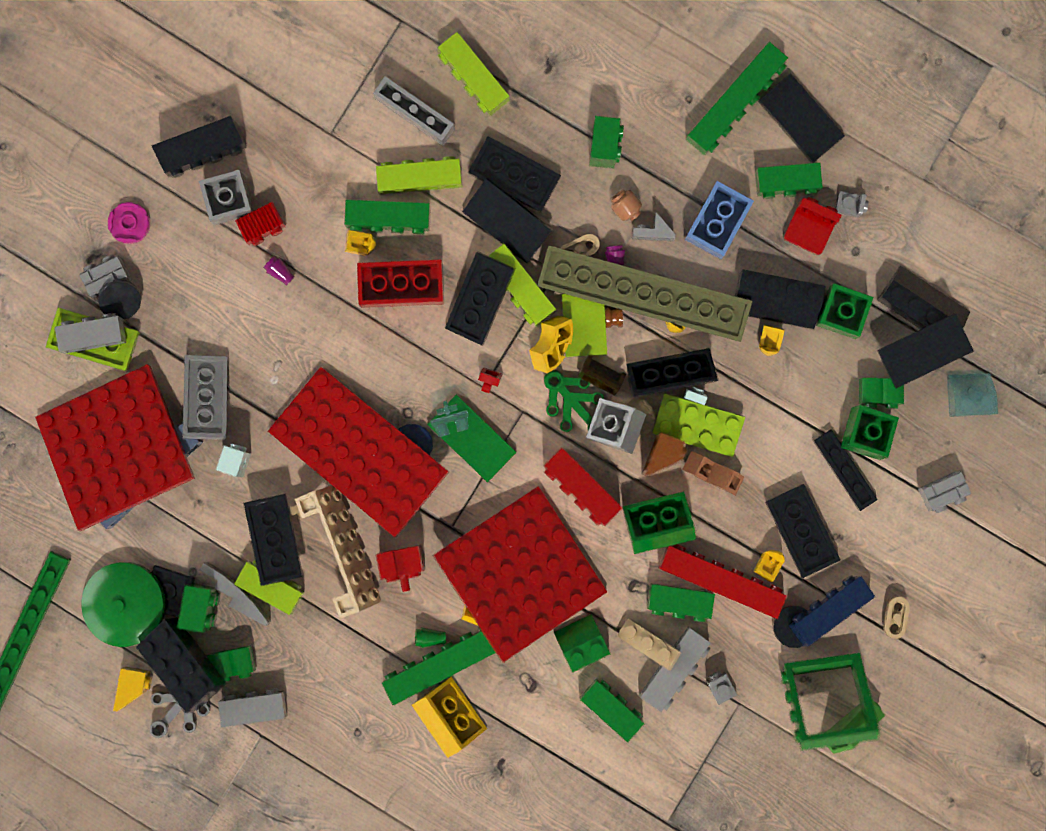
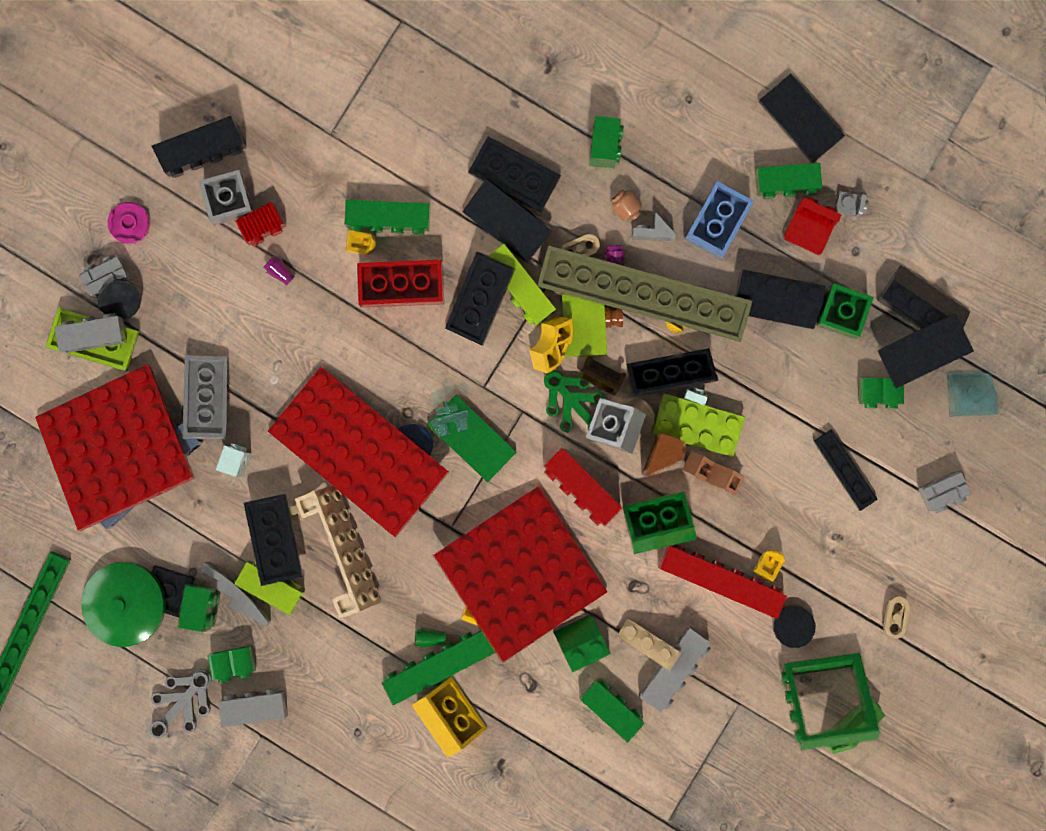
(131, 685): yellow slope -> none
(181, 665): black brick -> none
(401, 565): red brick -> none
(414, 111): light grey brick -> none
(419, 175): lime brick -> none
(473, 74): lime brick -> none
(489, 378): red tile -> none
(680, 602): green brick -> none
(721, 687): light grey bracket -> none
(736, 99): green brick -> none
(771, 340): yellow plate -> none
(802, 531): black plate -> none
(832, 610): dark blue brick -> none
(869, 432): green brick -> none

